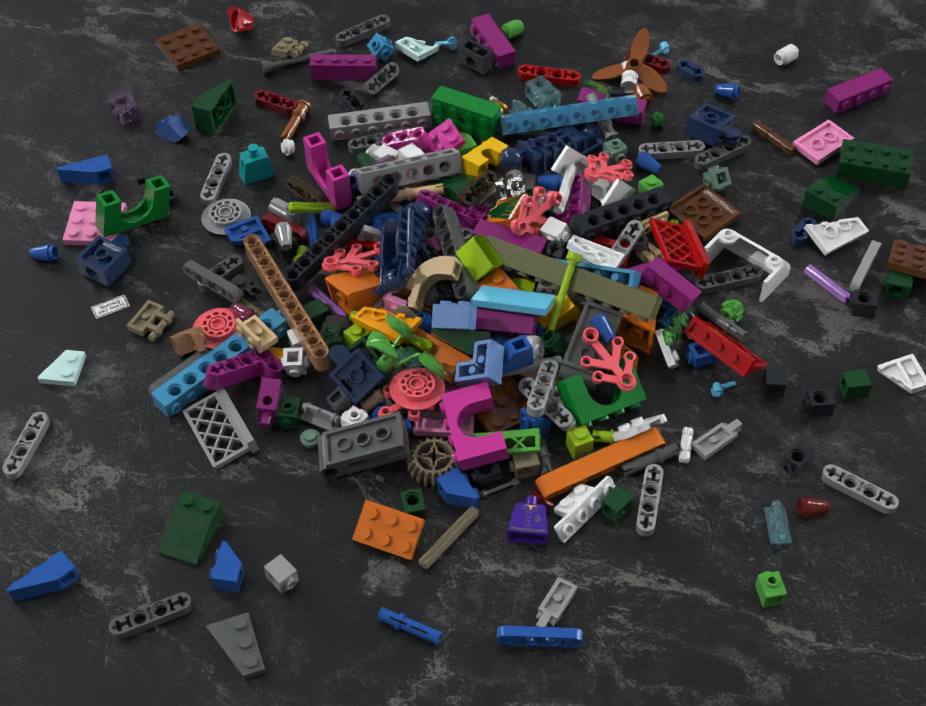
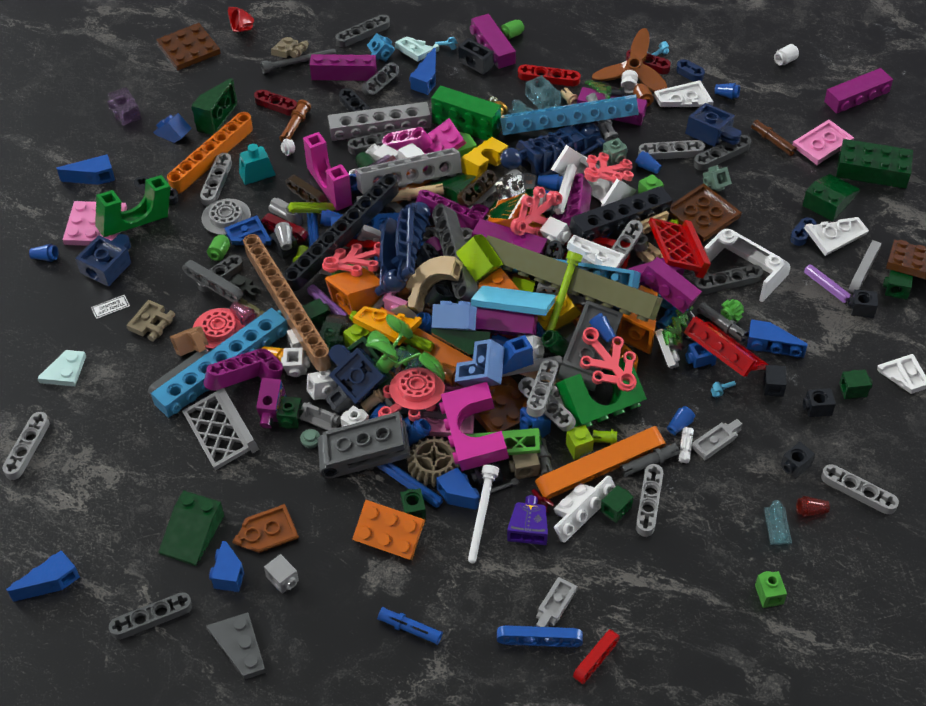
(203, 157): none -> orange beam
(218, 247): none -> bright green brick
(255, 333): tan bracket -> none
(266, 530): none -> dark orange tile
(320, 384): none -> white brick
(411, 483): none -> blue axle
(418, 431): none -> blue cone
(424, 77): none -> blue slope
(448, 537): dark tan axle -> none
(489, 474): none -> white piece
(569, 96): none -> tan pin
(596, 656): none -> red beam
(638, 425): white wing -> none
(657, 119): green plate -> none
(681, 419): none -> blue cone
(684, 95): none -> white wing
(770, 338): none -> blue slope

